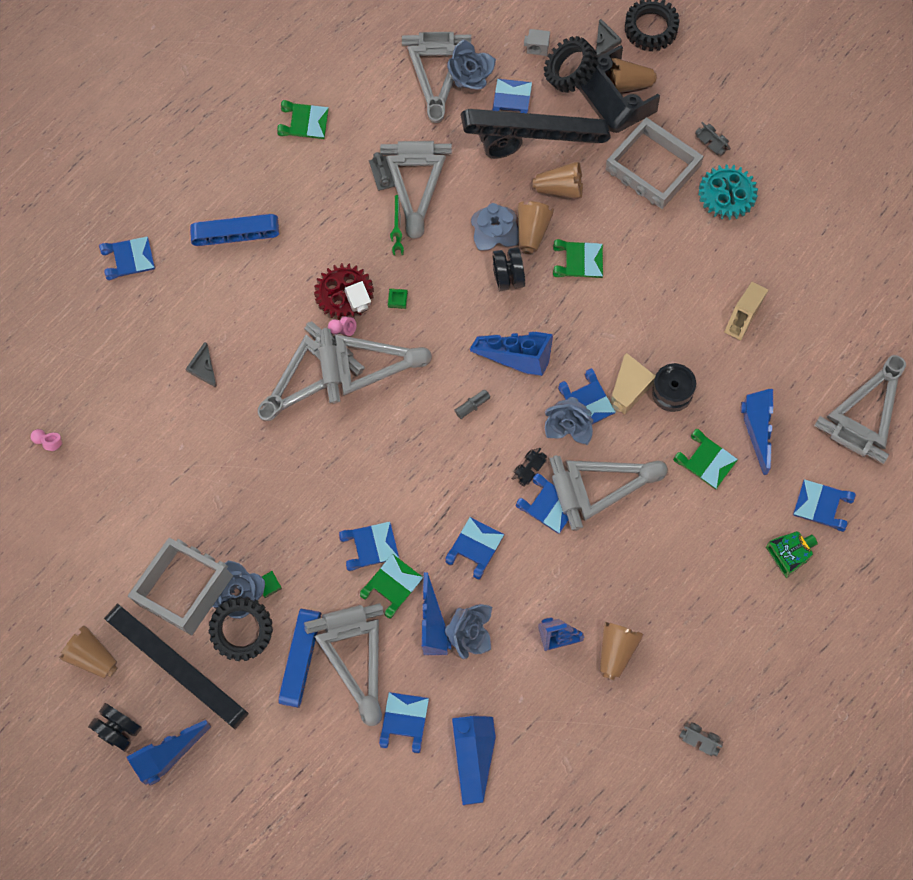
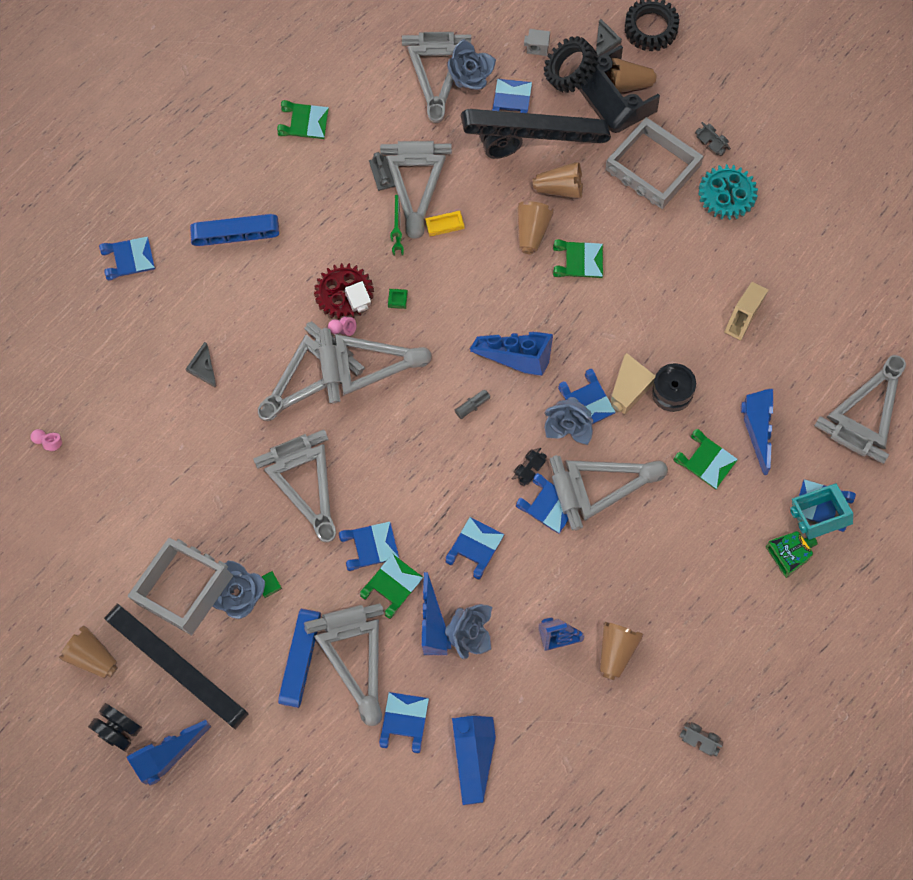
(230, 650): black tyre -> none
(293, 454): none -> light grey piece
(444, 223): none -> yellow tile
(487, 235): sand blue brick -> none
(505, 269): black wheel -> none
(815, 498): none -> teal window

